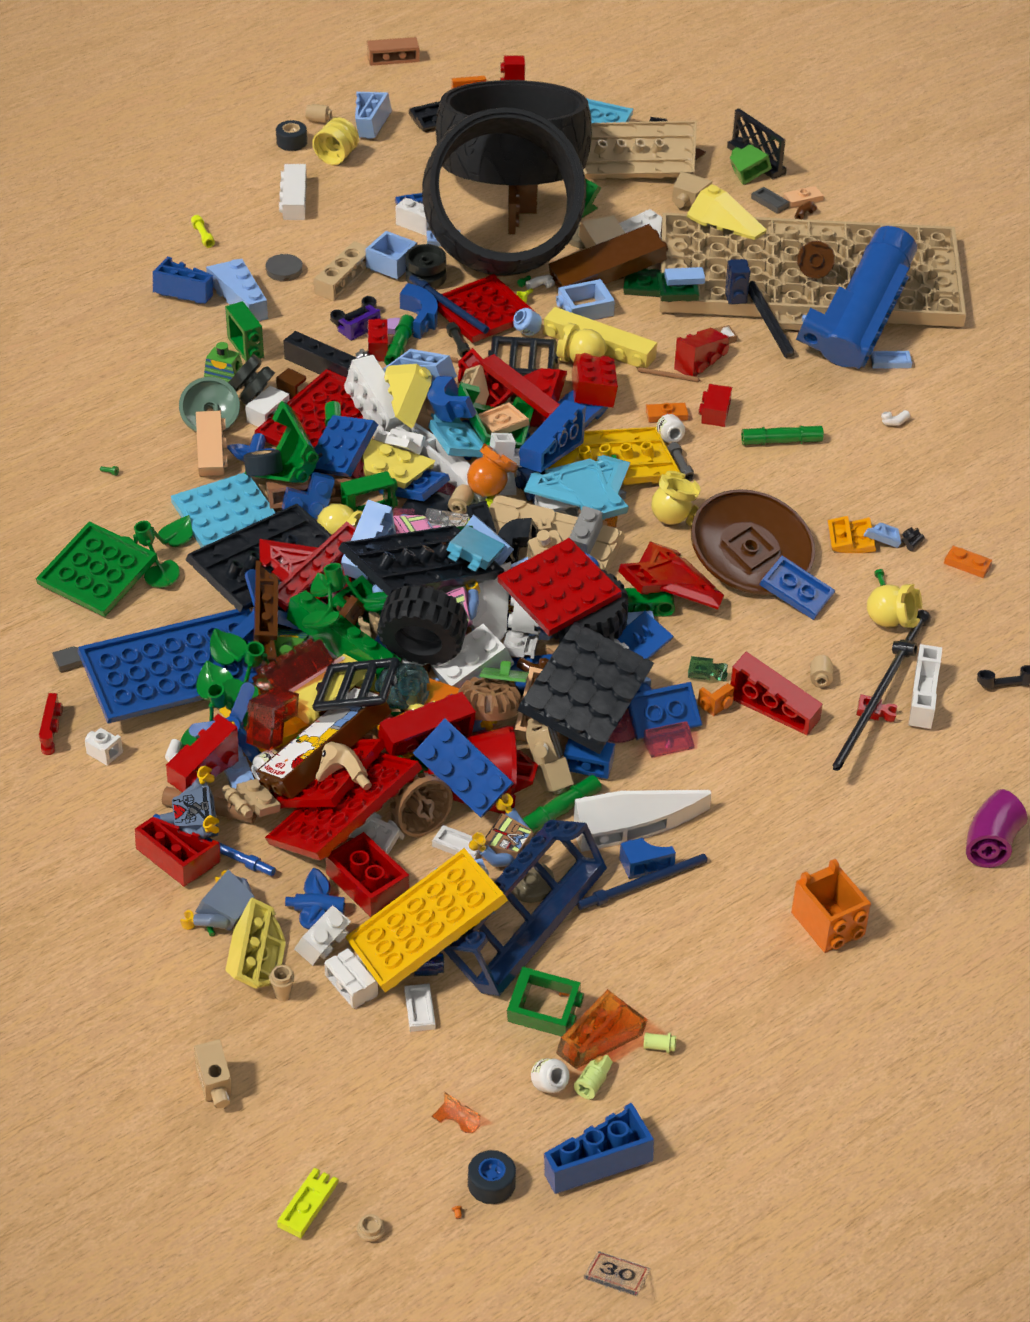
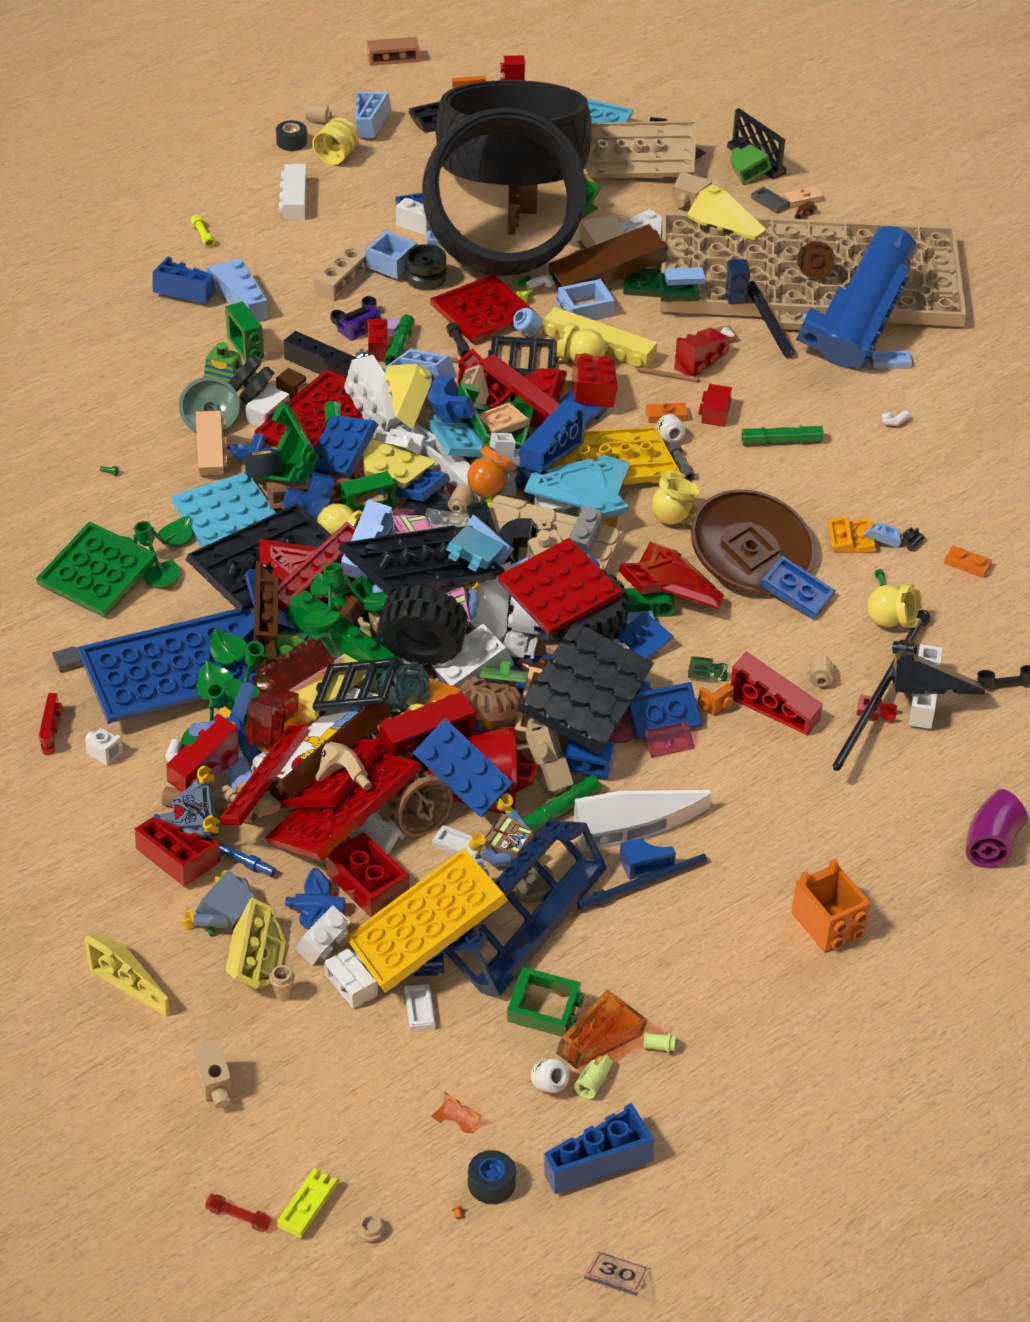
(118, 966): none -> light yellow wedge
(259, 1221): none -> clear red bar
(264, 775): none -> red tile
(283, 267): dark grey tile -> none
(424, 304): blue arch -> none
(449, 304): dark blue bar -> none
(918, 674): none -> black wedge

